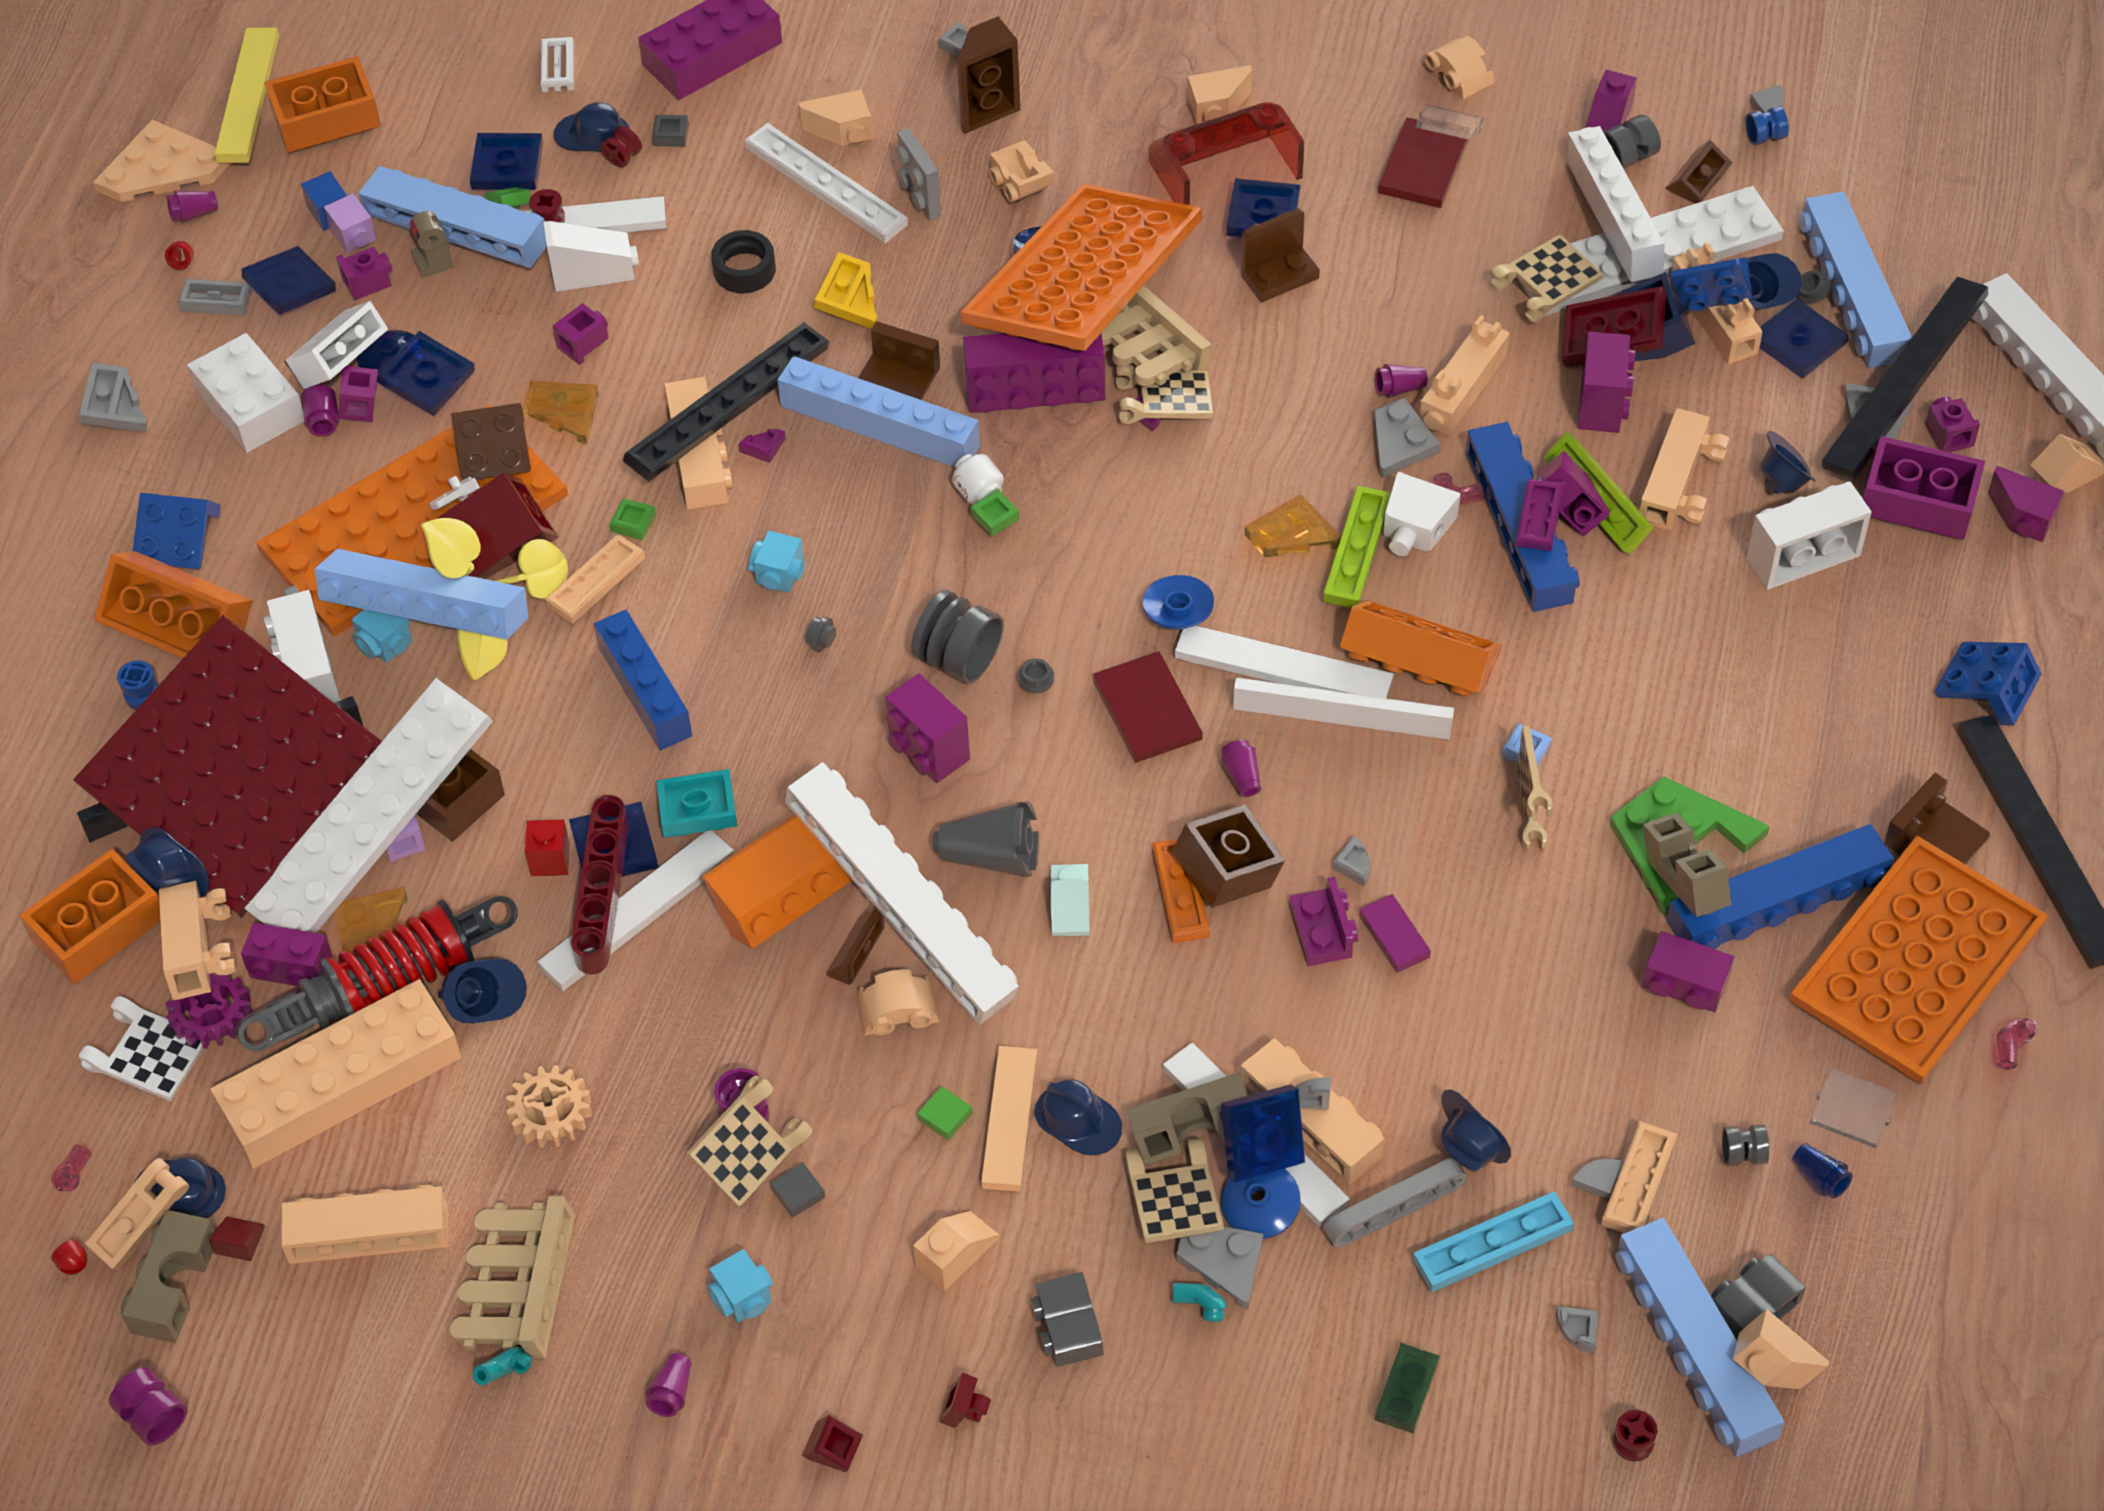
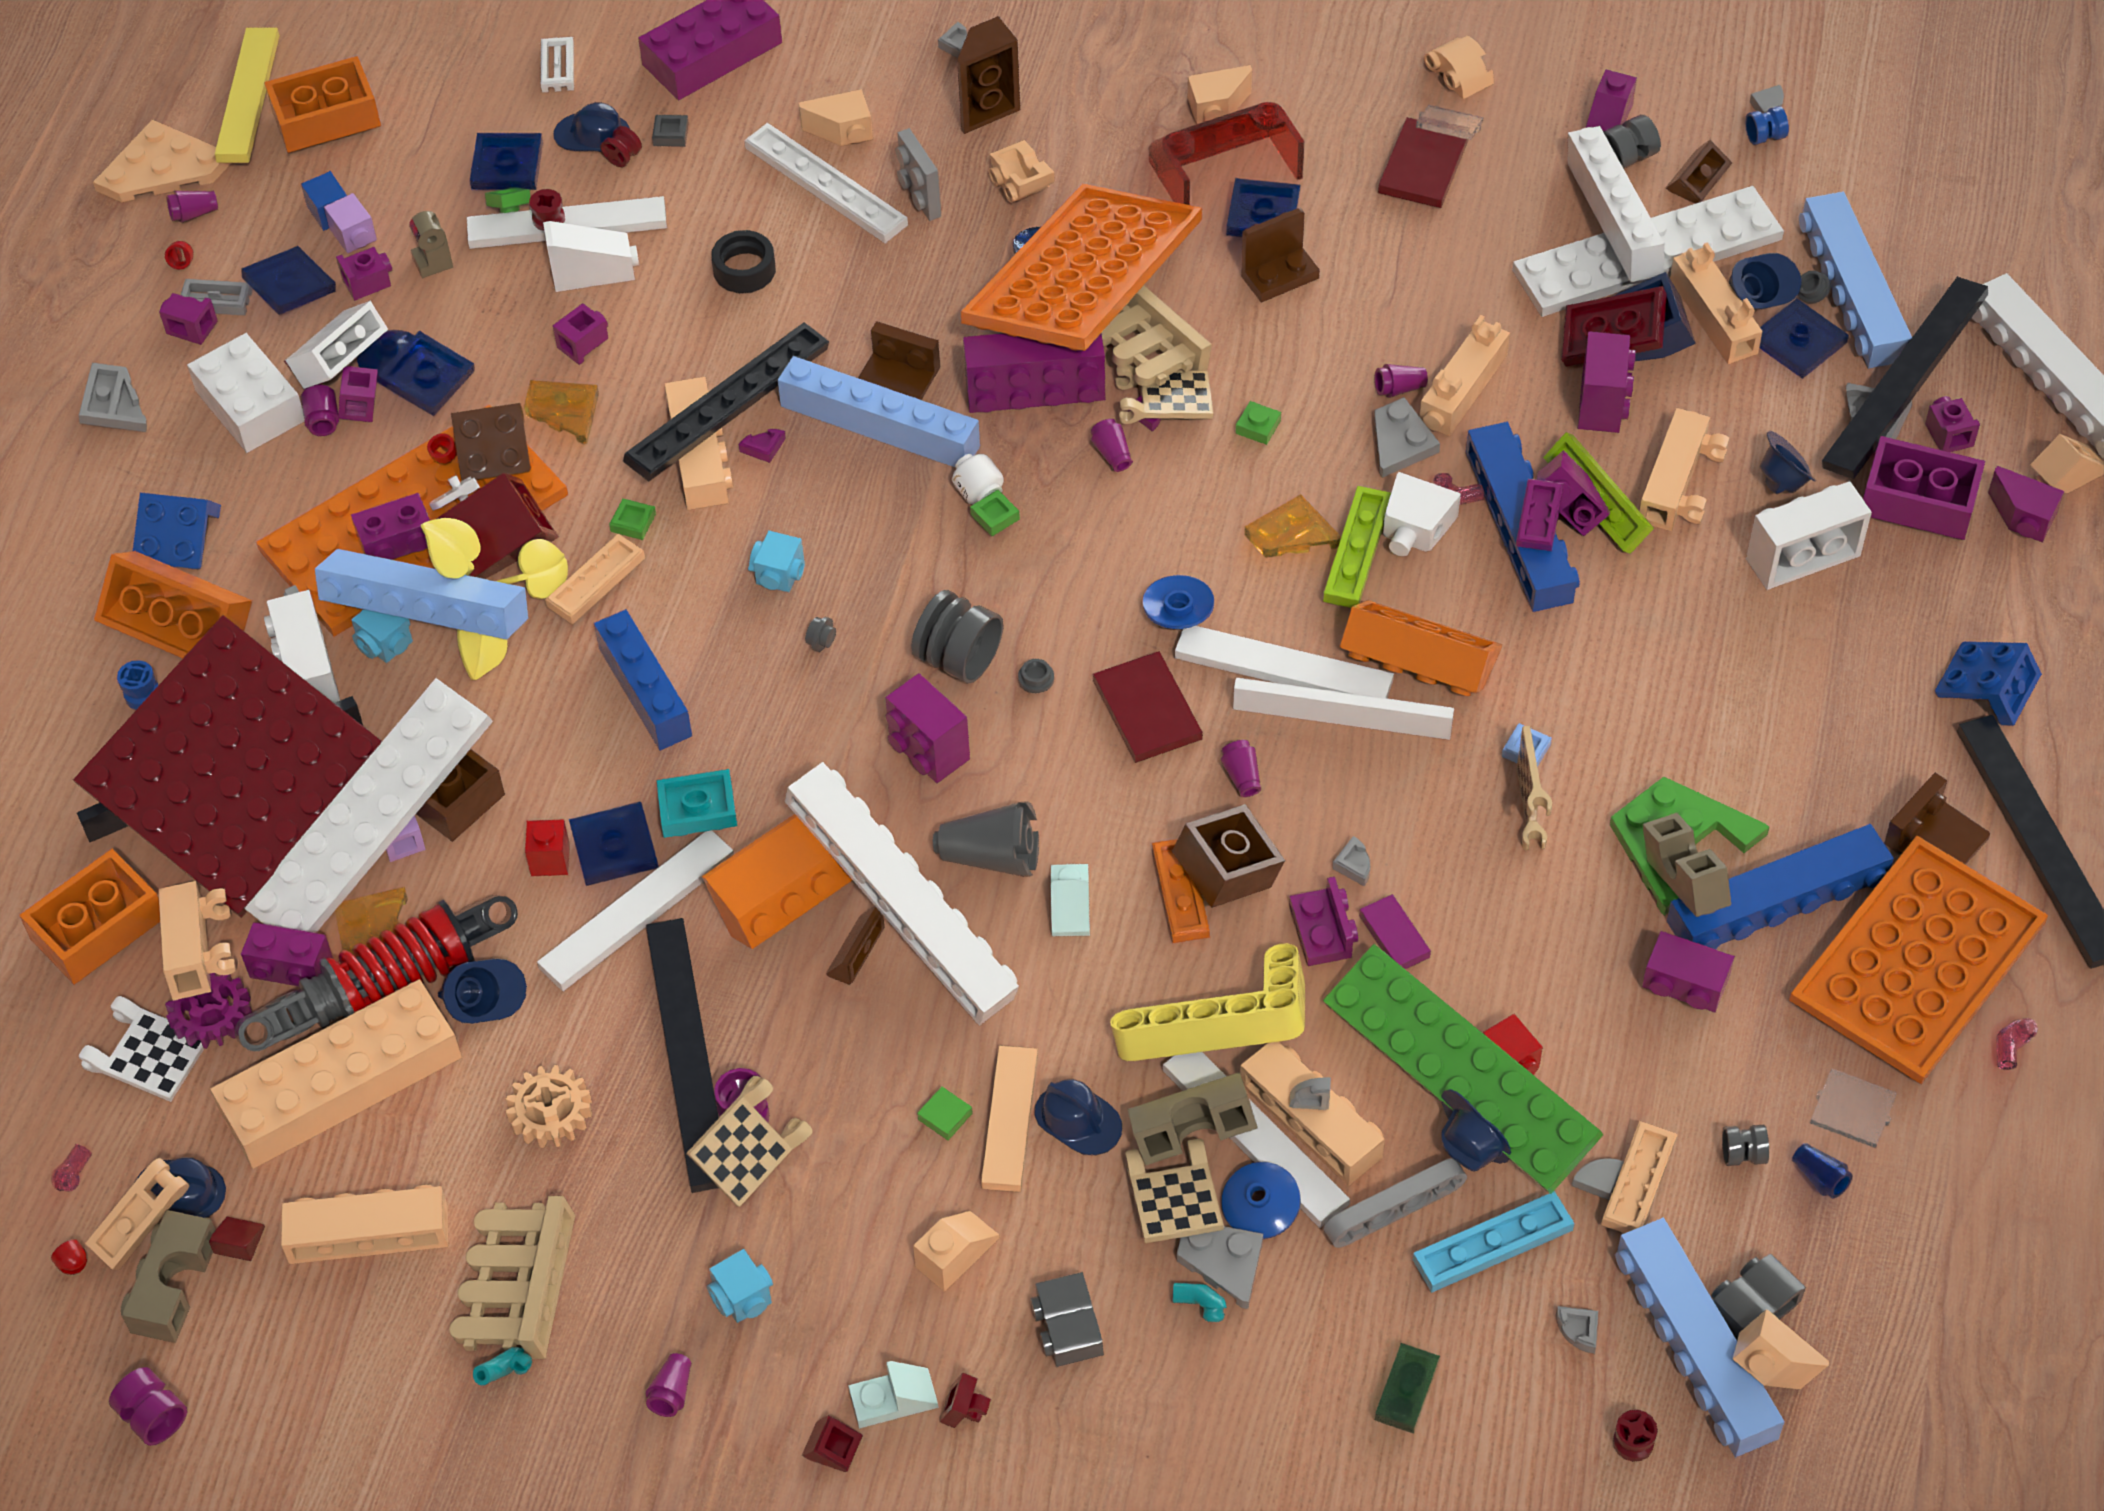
(166, 862): dark blue piece -> none
(188, 317): none -> magenta brick
(392, 528): none -> magenta brick
(446, 443): none -> red hinge
(463, 217): light blue brick -> none
(600, 899): dark red beam -> none
(683, 1039): none -> black tile
(797, 1189): dark grey tile -> none
(848, 291): yellow wing -> none
(893, 1396): none -> light aqua slope
(895, 1000): light nougat cylinder -> none
(1112, 444): none -> magenta cone
(1220, 1021): none -> light yellow beam
(1258, 422): none -> bright green plate
(1263, 1133): clear blue plate -> none
(1451, 1053): none -> bright green plate
(1517, 1041): none -> red brick
(1551, 272): tan flag -> none
(1712, 284): blue bracket -> none

